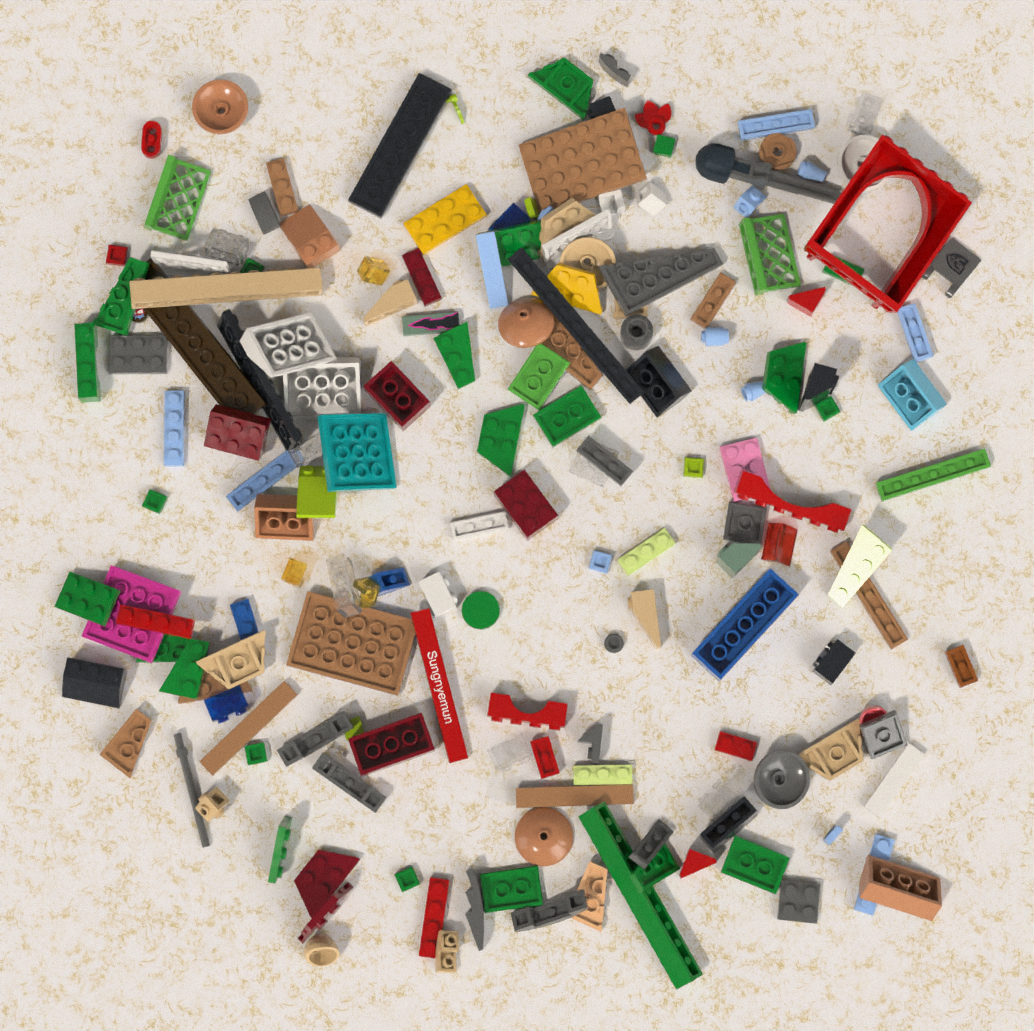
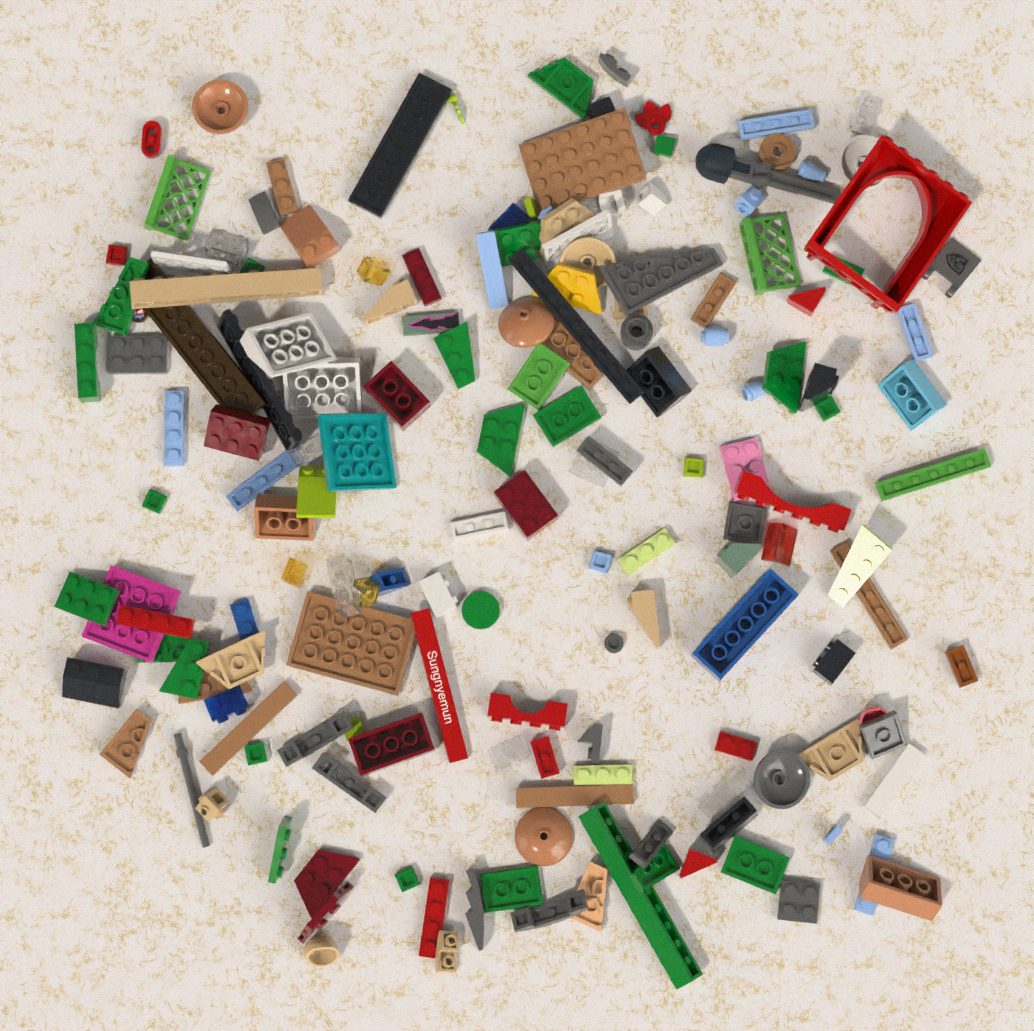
(444, 219): yellow plate -> none

